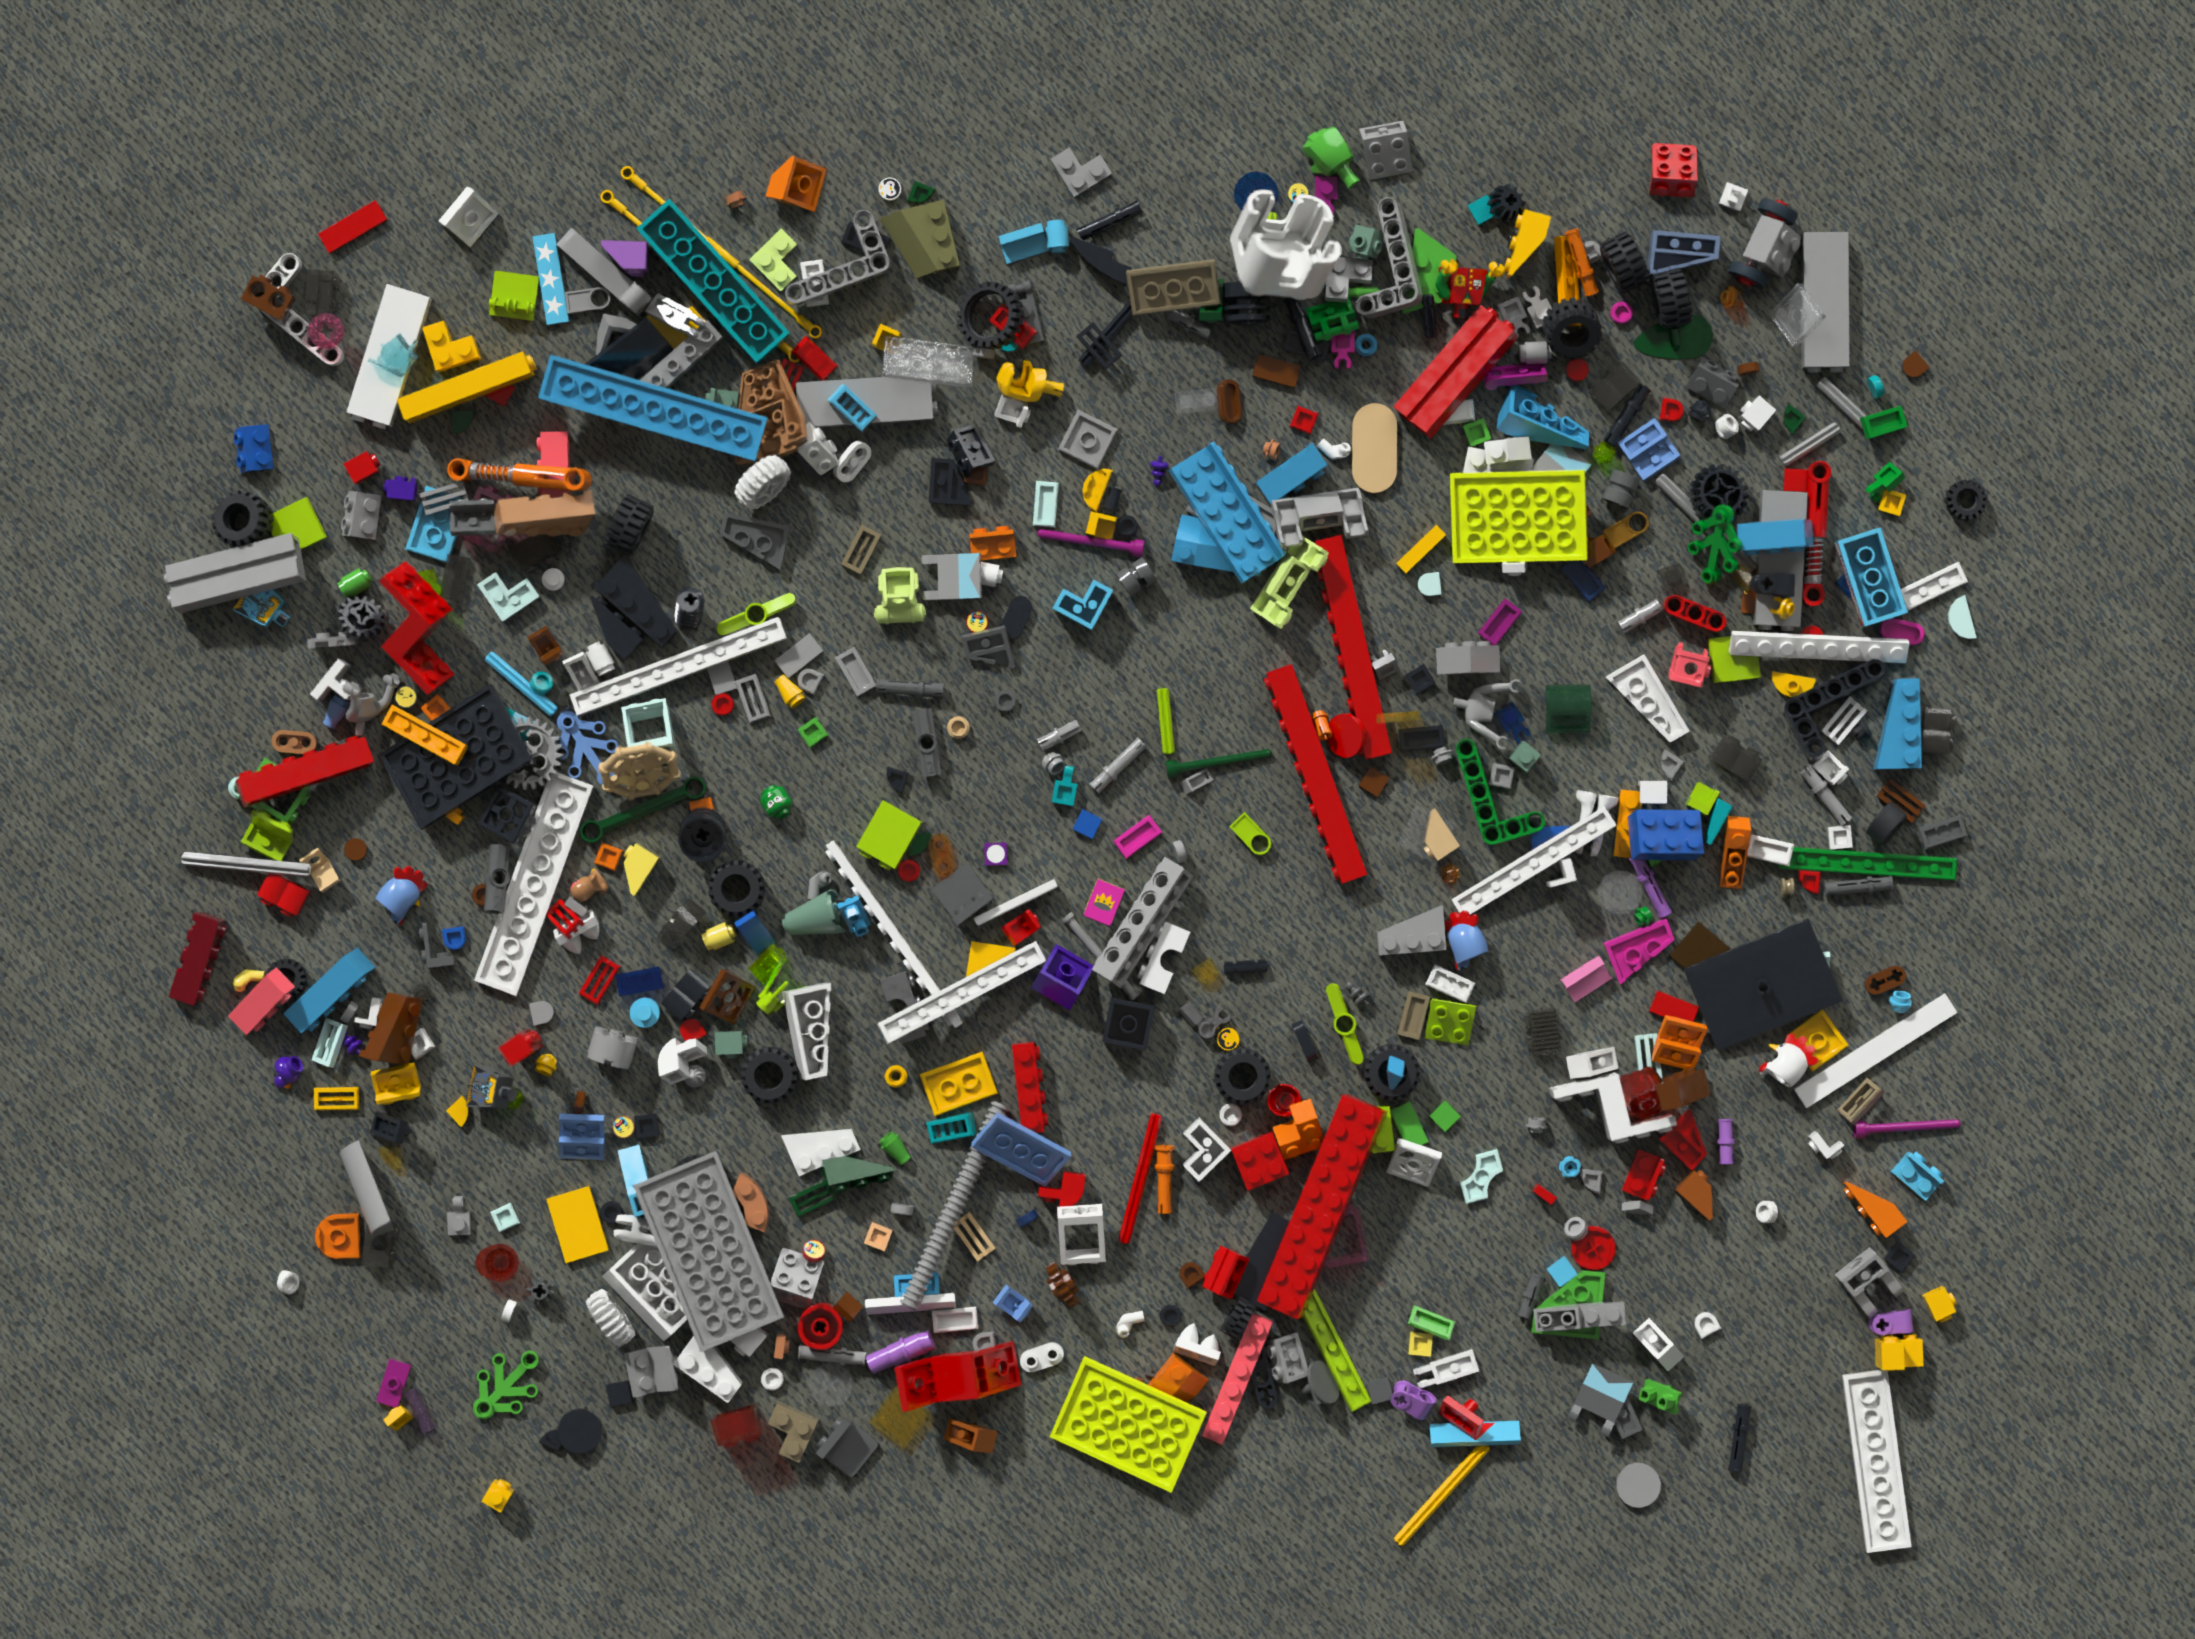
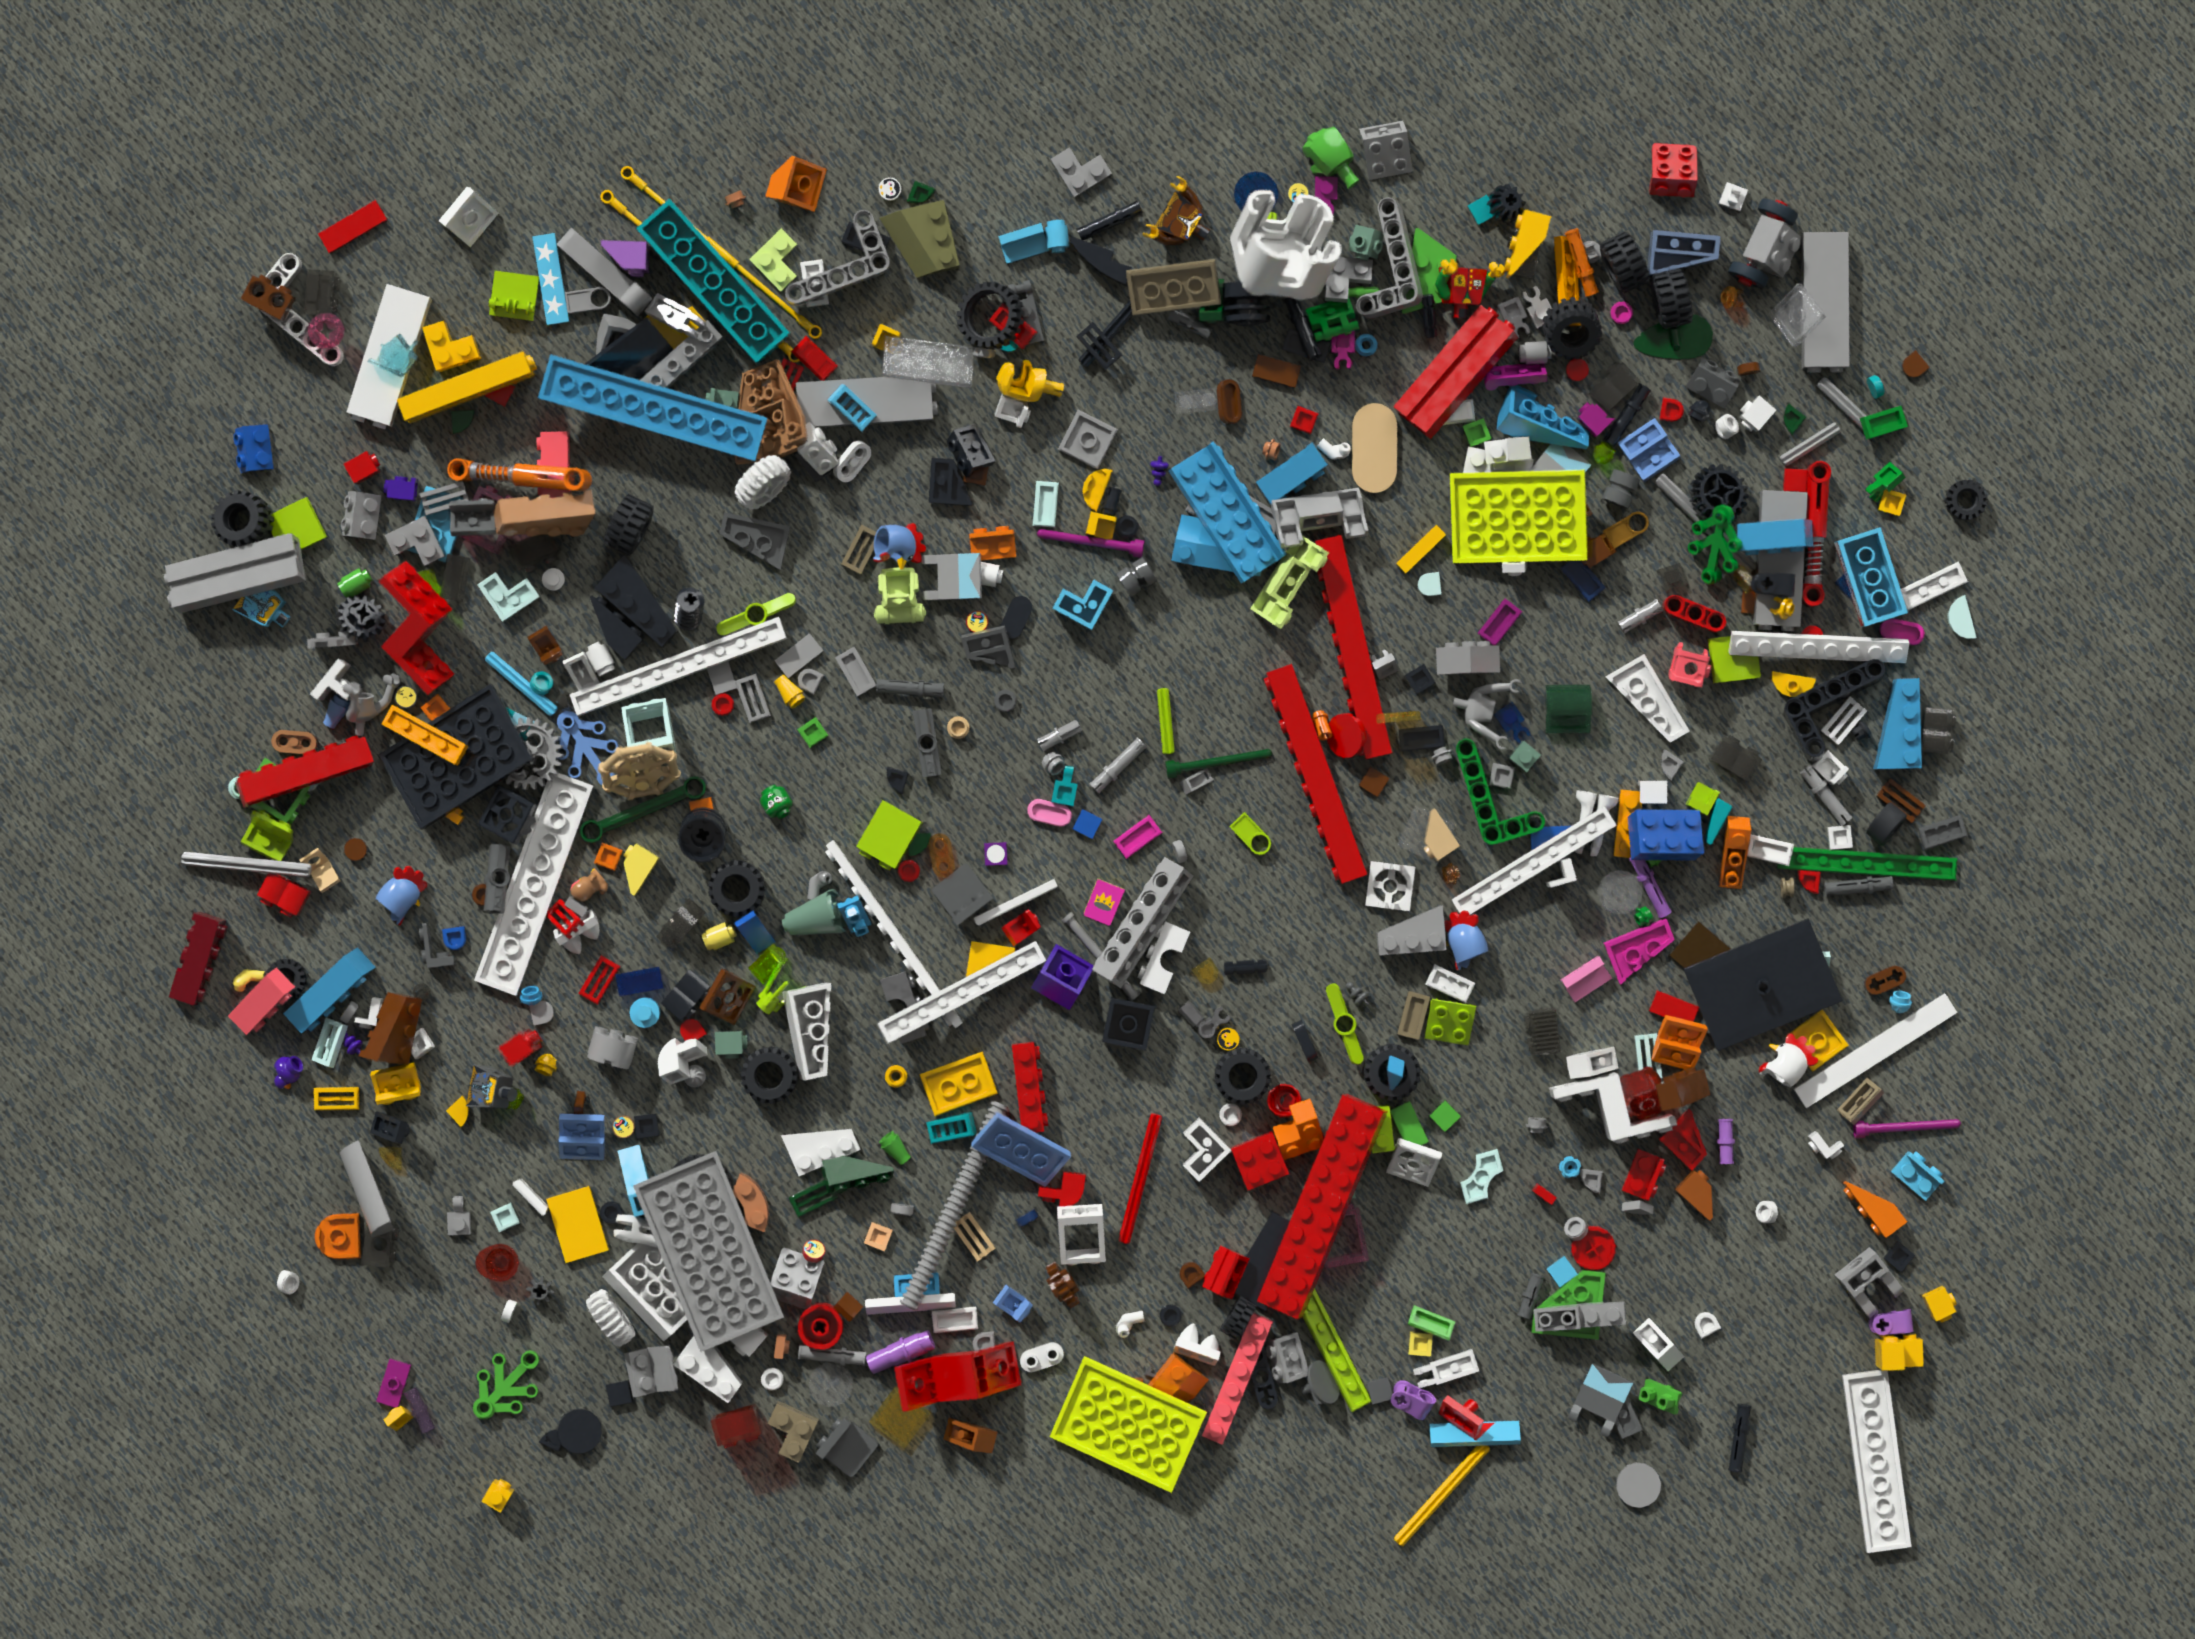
(417, 535): none -> light grey plate
(529, 1194): none -> white tile
(531, 995): none -> dark azure plate
(899, 544): none -> medium blue piece
(1049, 812): none -> bright pink tile
(1164, 1167): orange pin -> none
(1179, 218): none -> torso
(1373, 900): none -> white piece
(1593, 418): none -> magenta window

